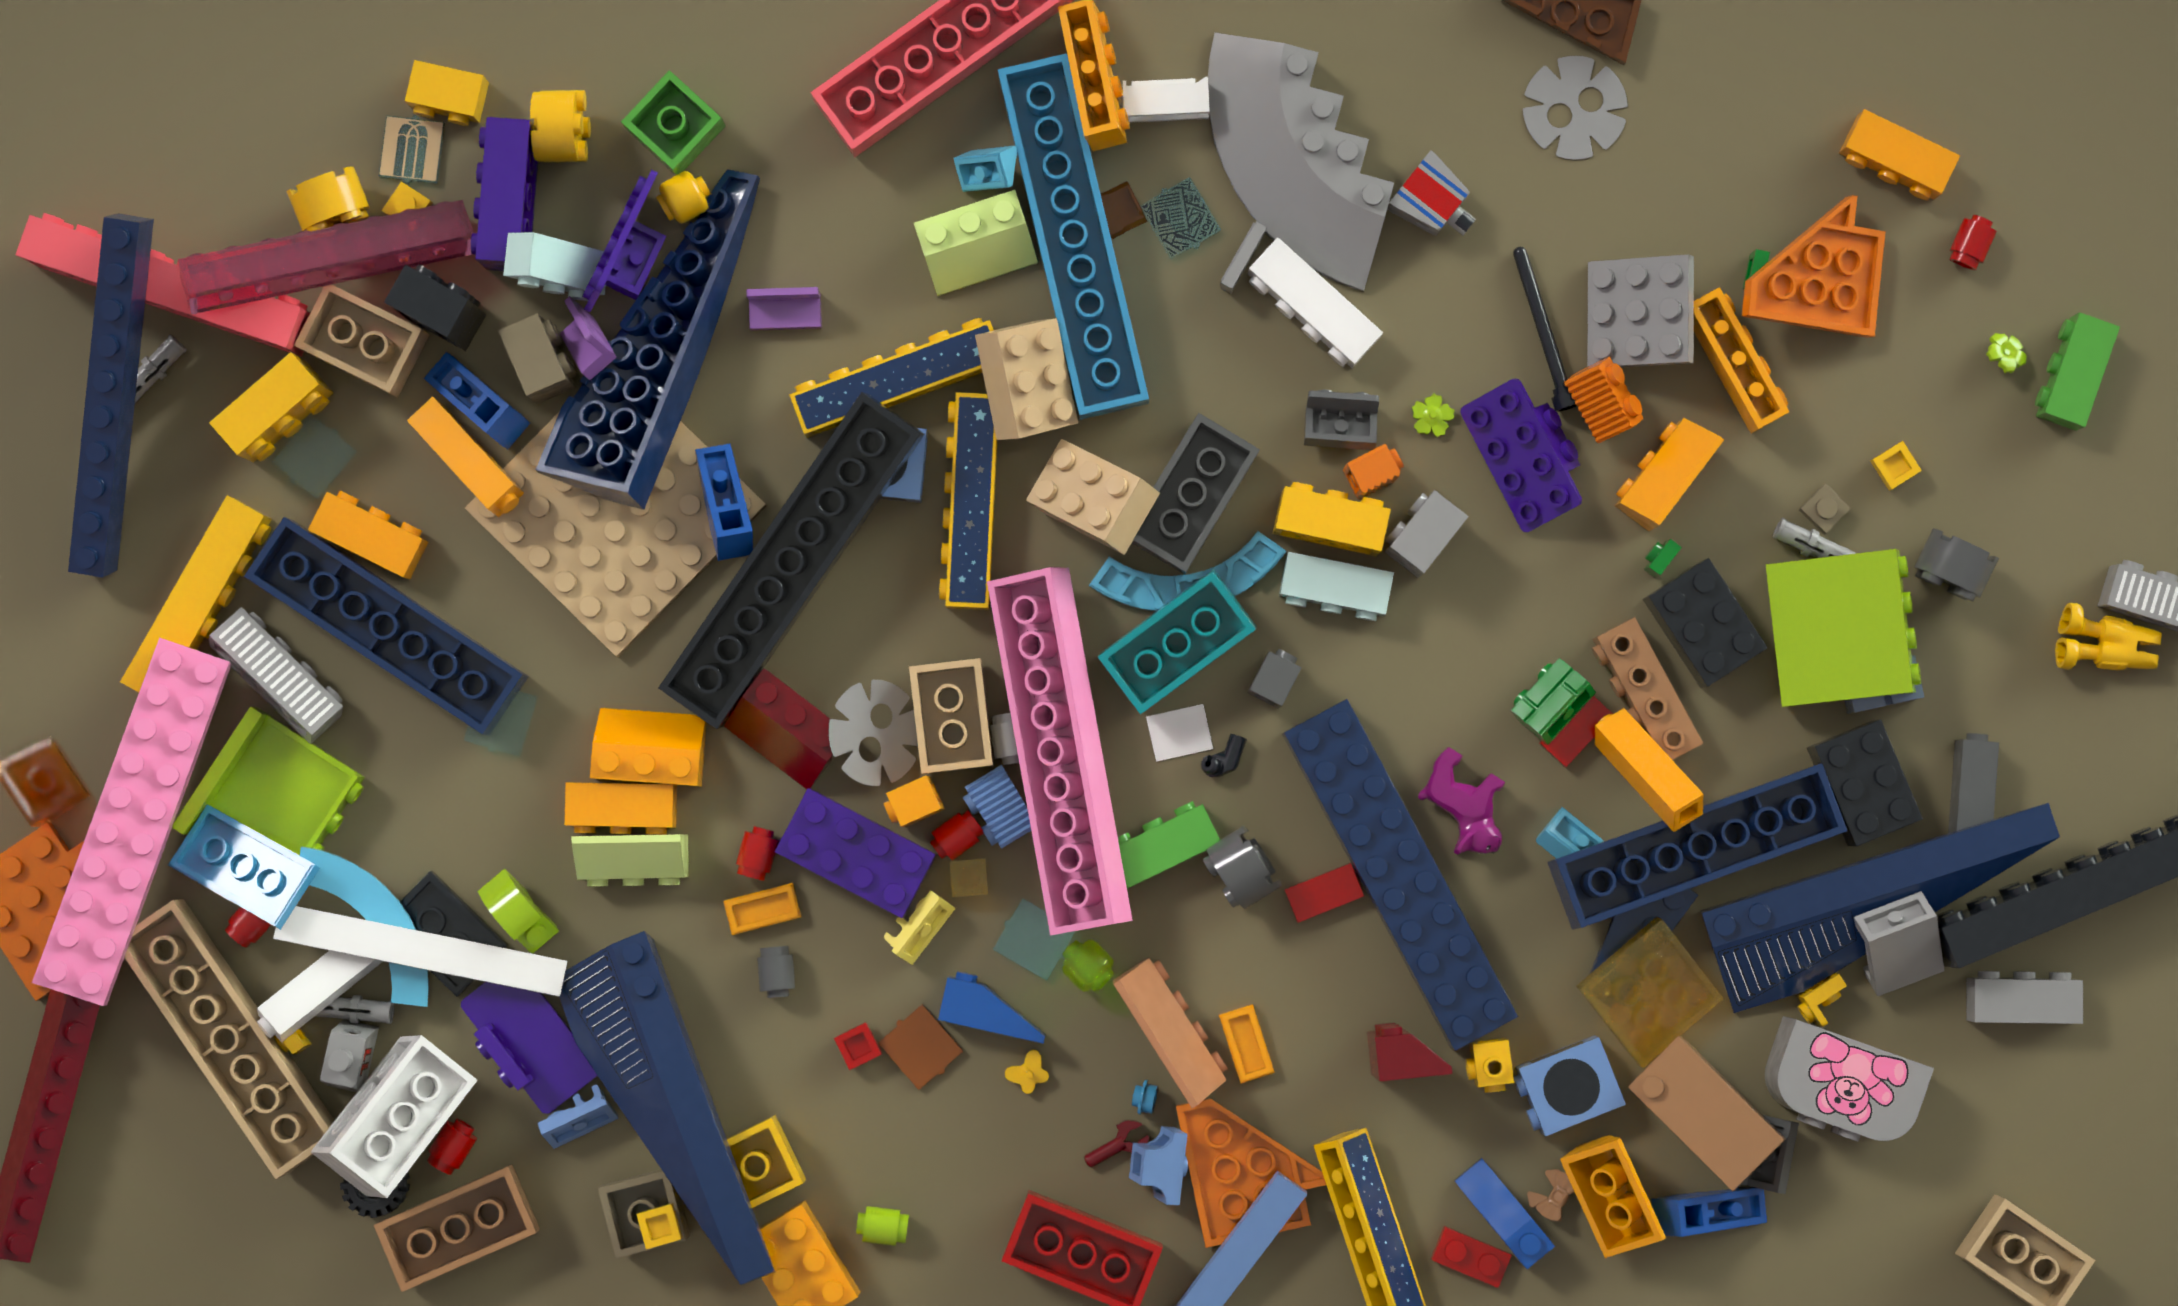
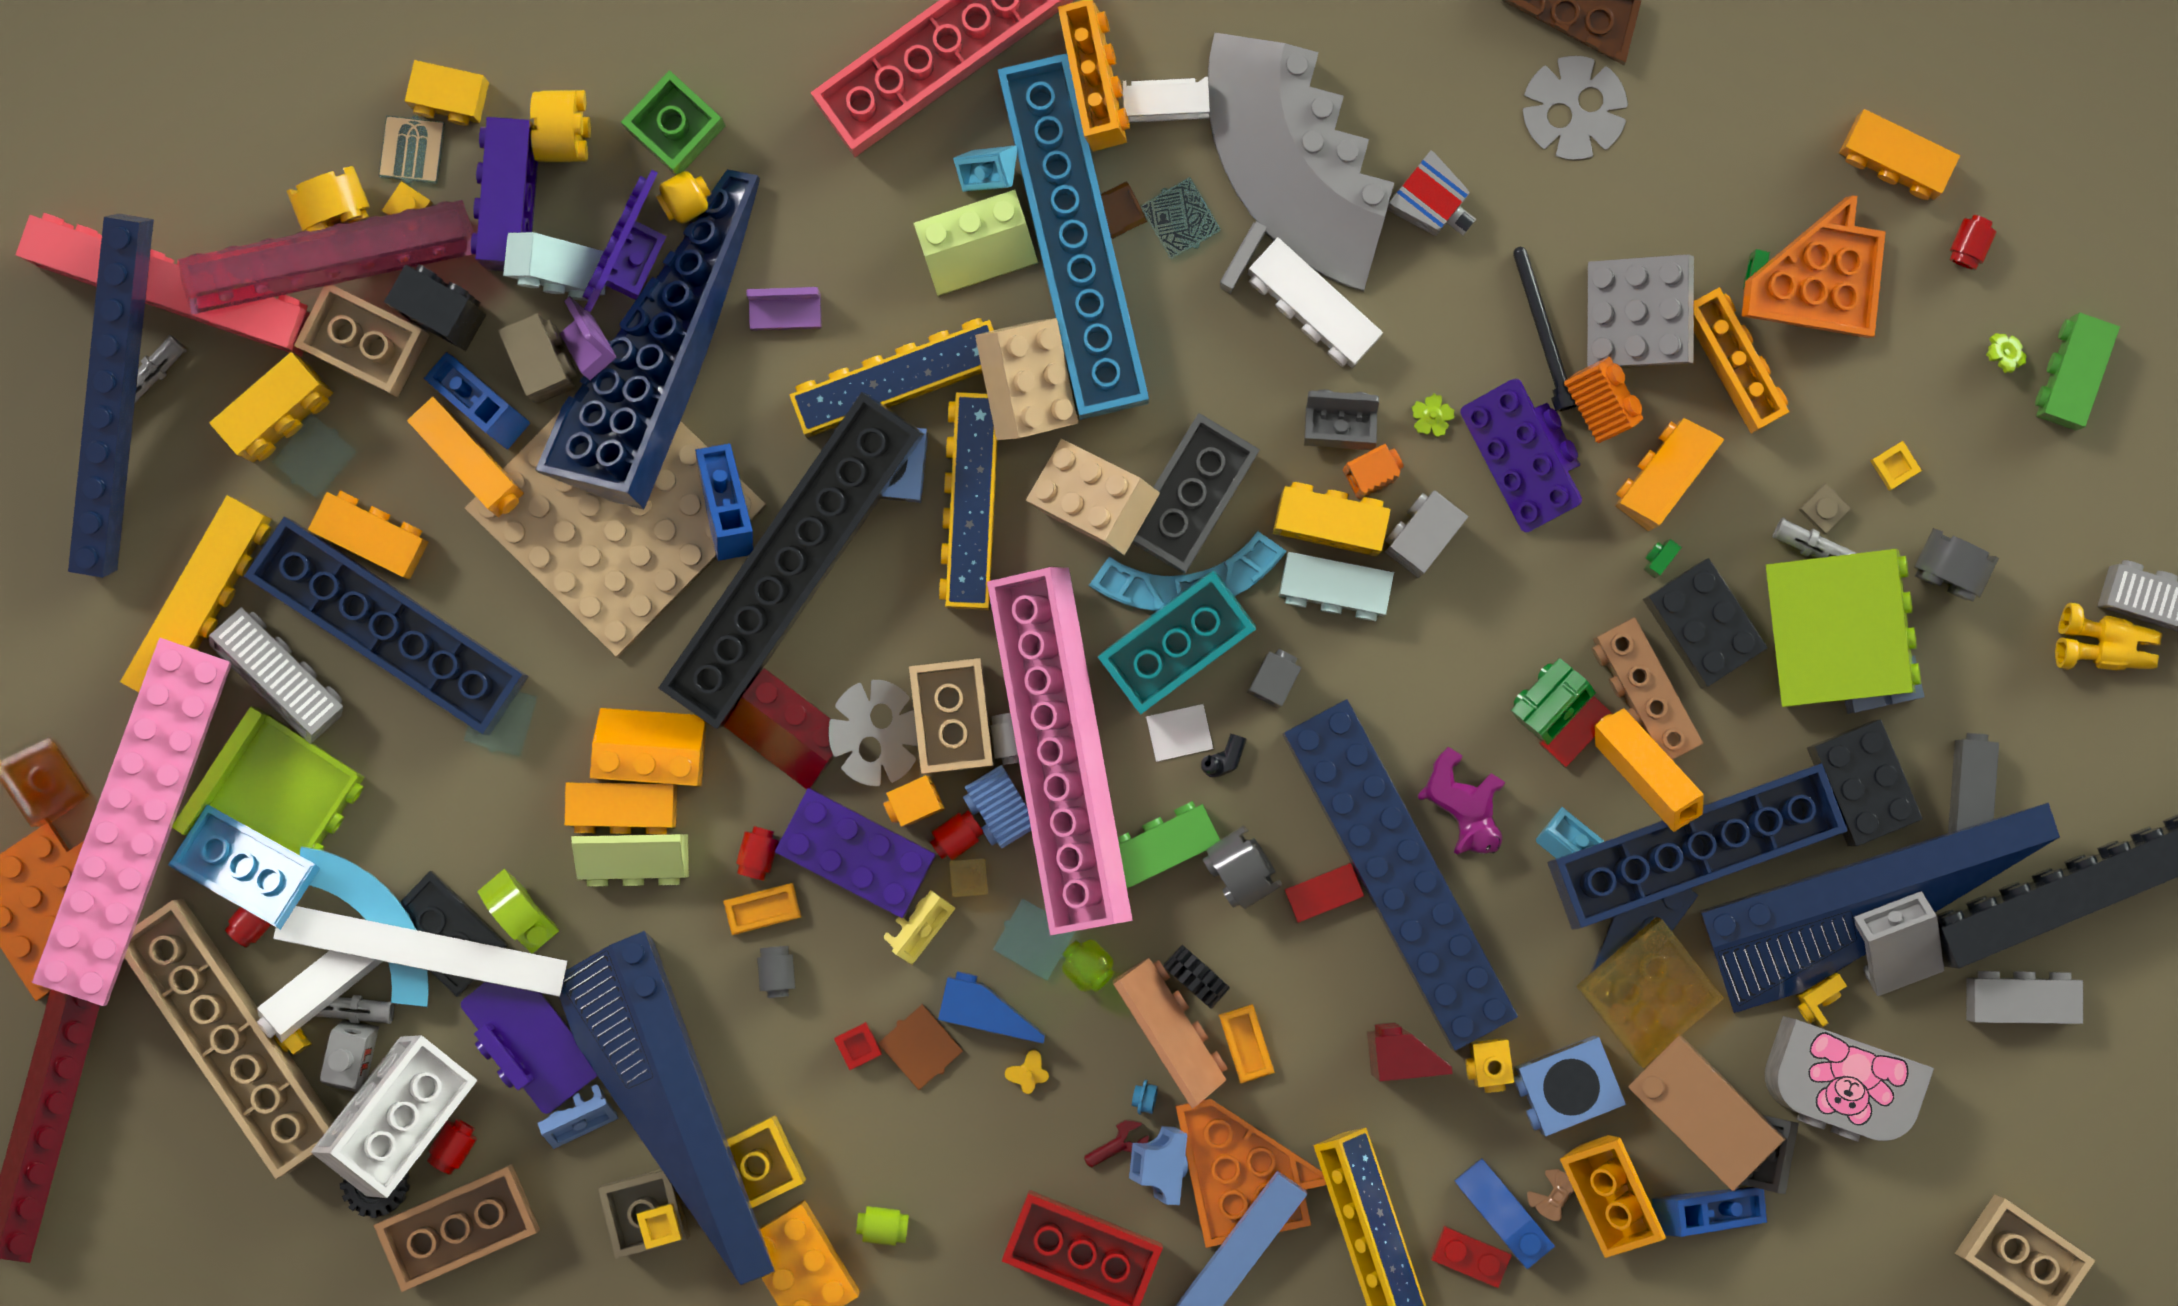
(1196, 976): none -> black tyre

